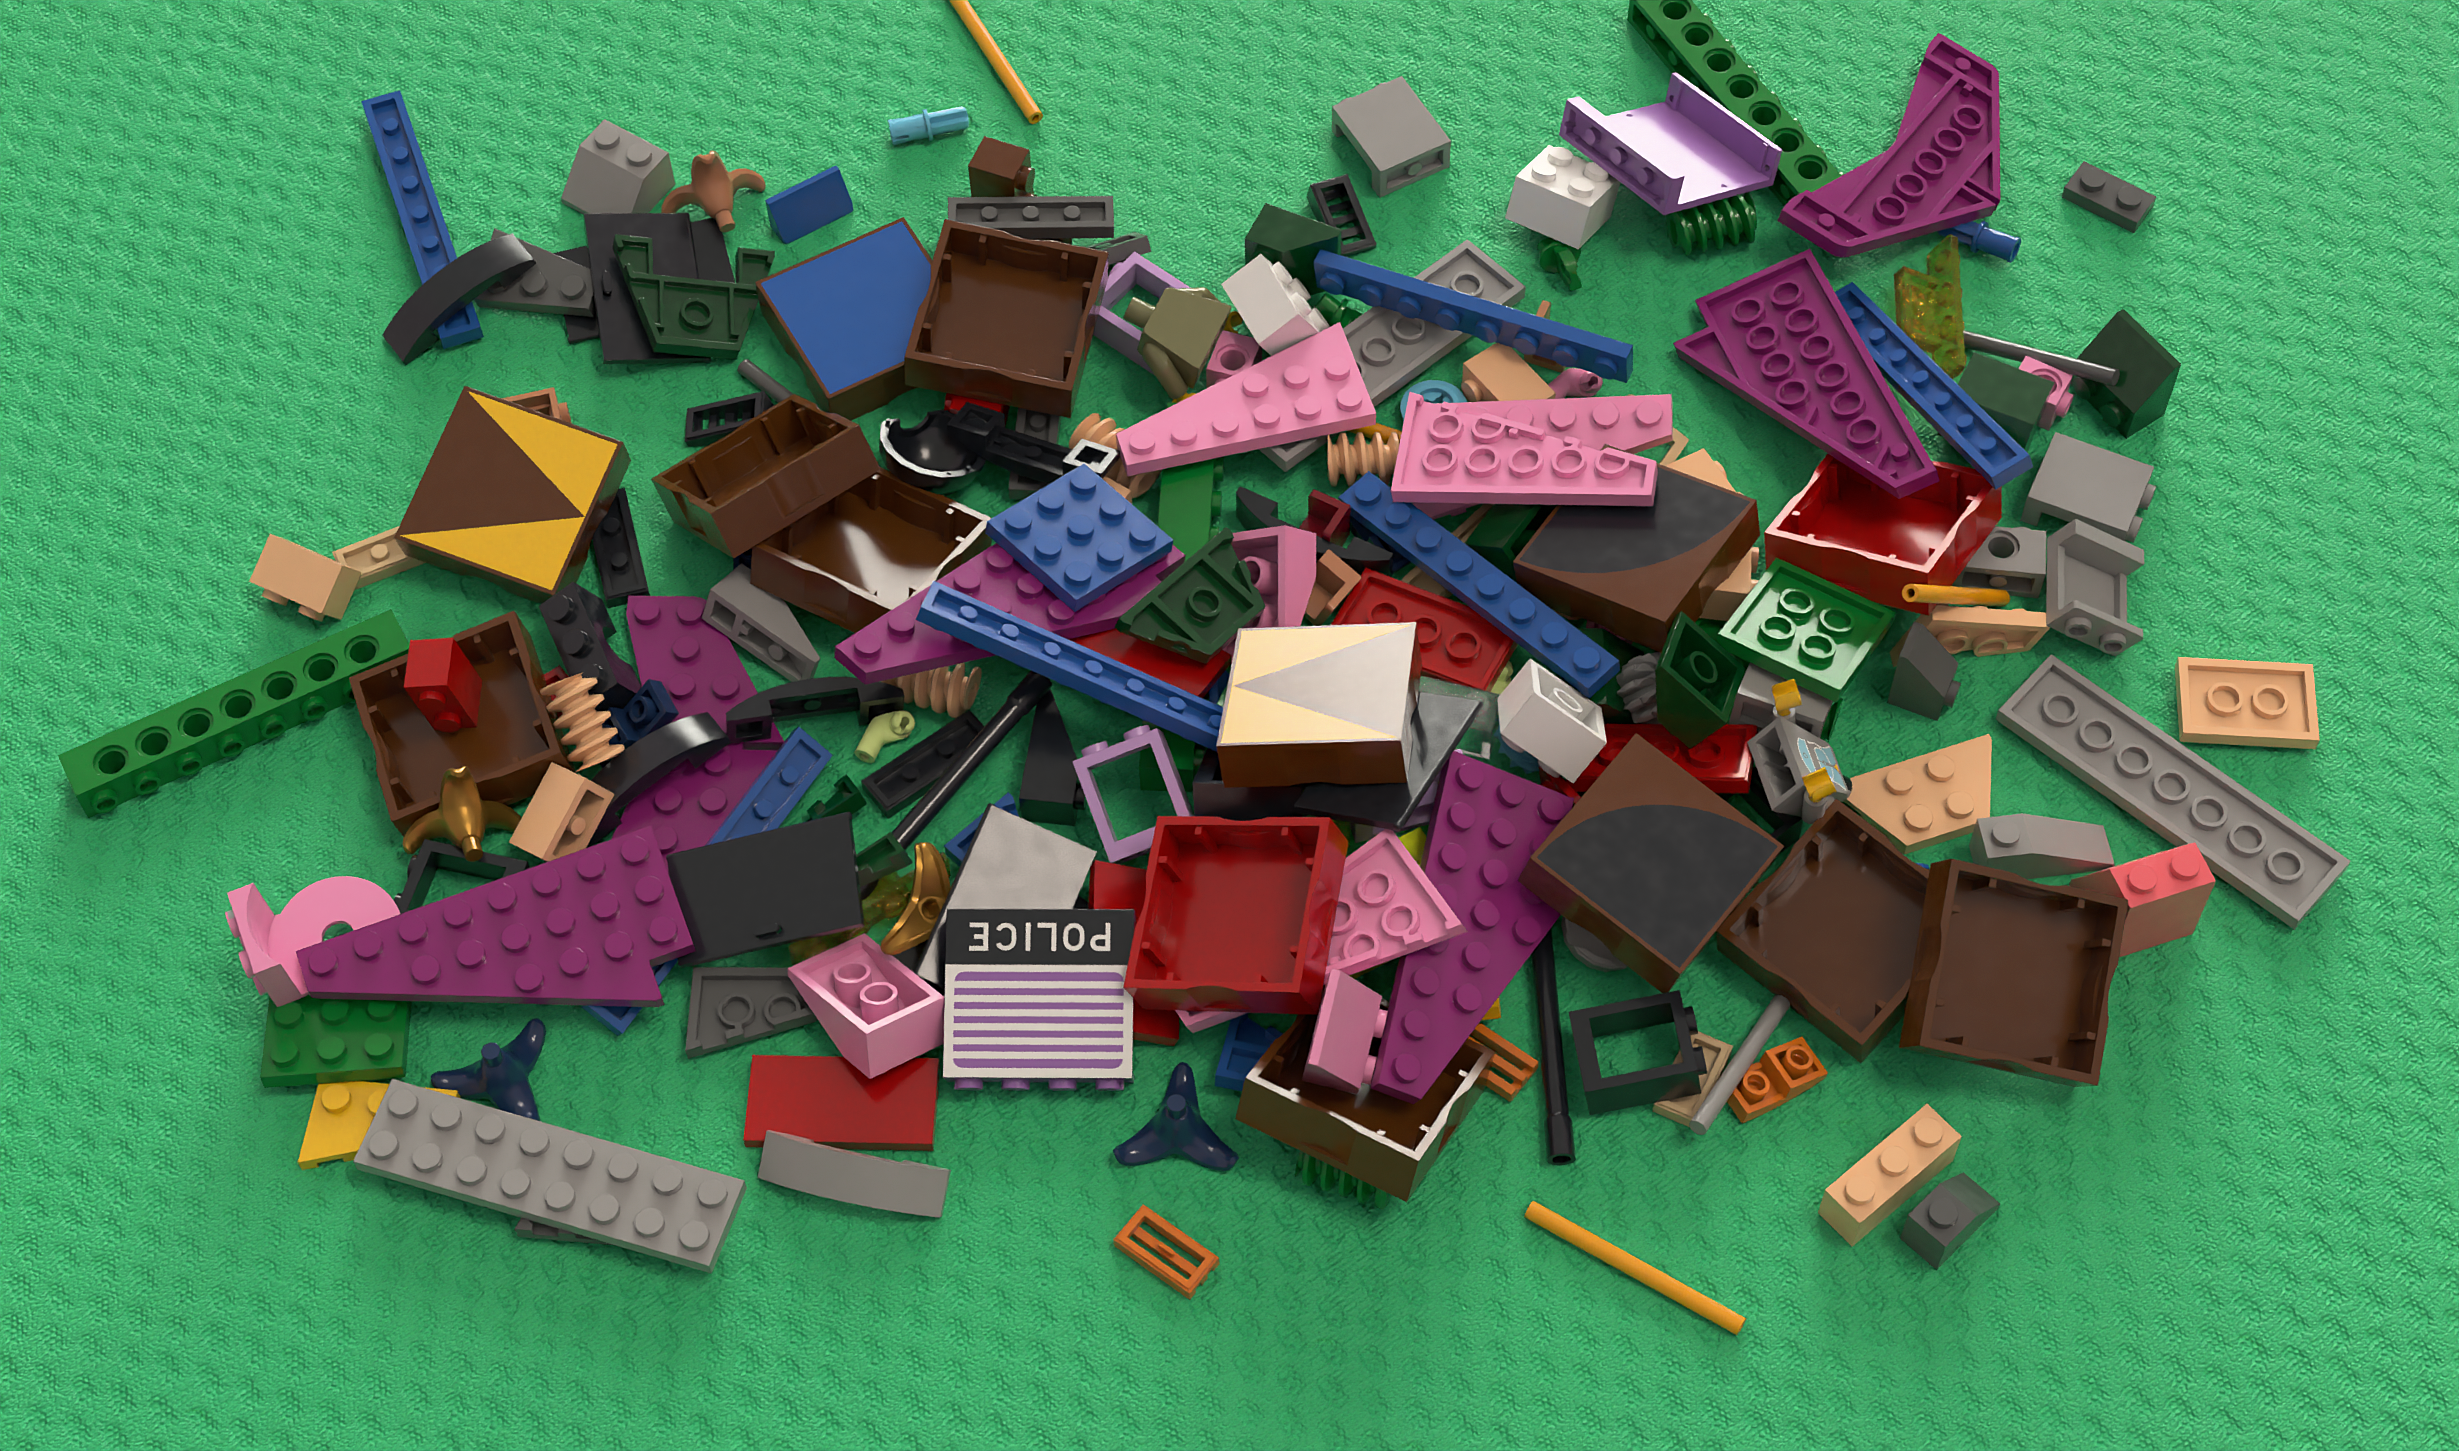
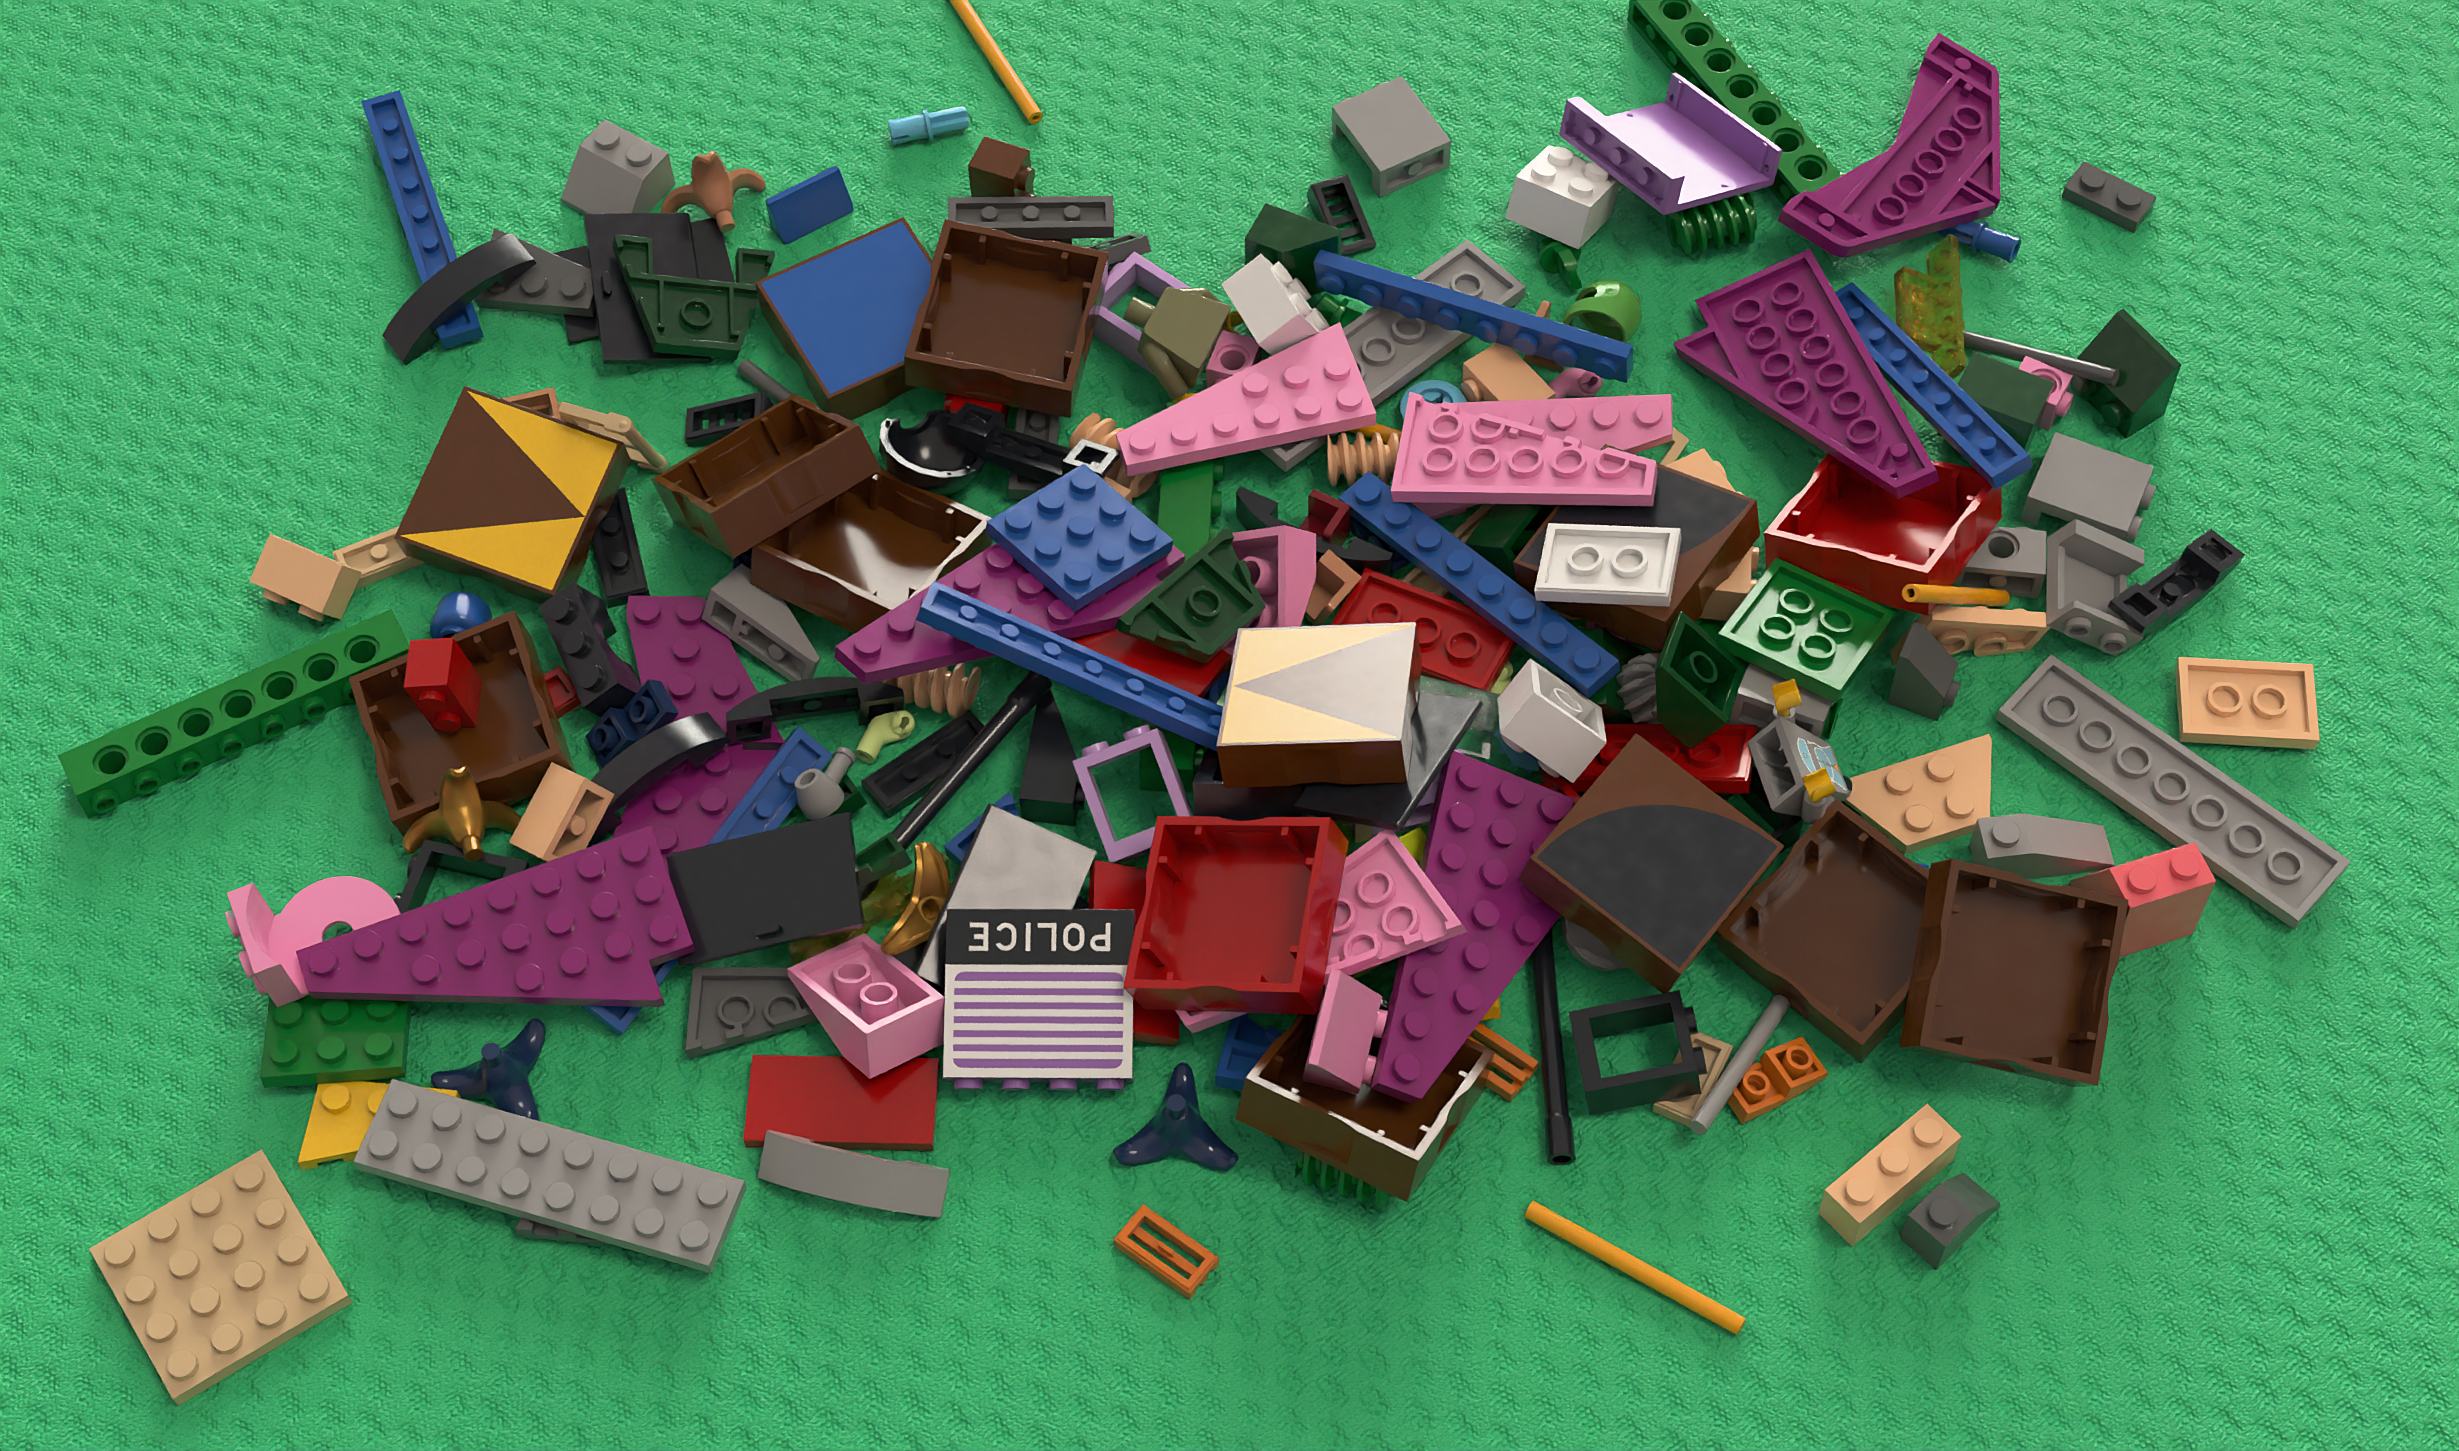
(220, 1277): none -> tan plate
(458, 613): none -> blue head
(582, 720): light nougat piece -> none
(619, 428): none -> tan window
(819, 791): none -> light grey bar
(1607, 309): none -> bright green helmet
(1608, 564): none -> white tile
(2179, 585): none -> black slope

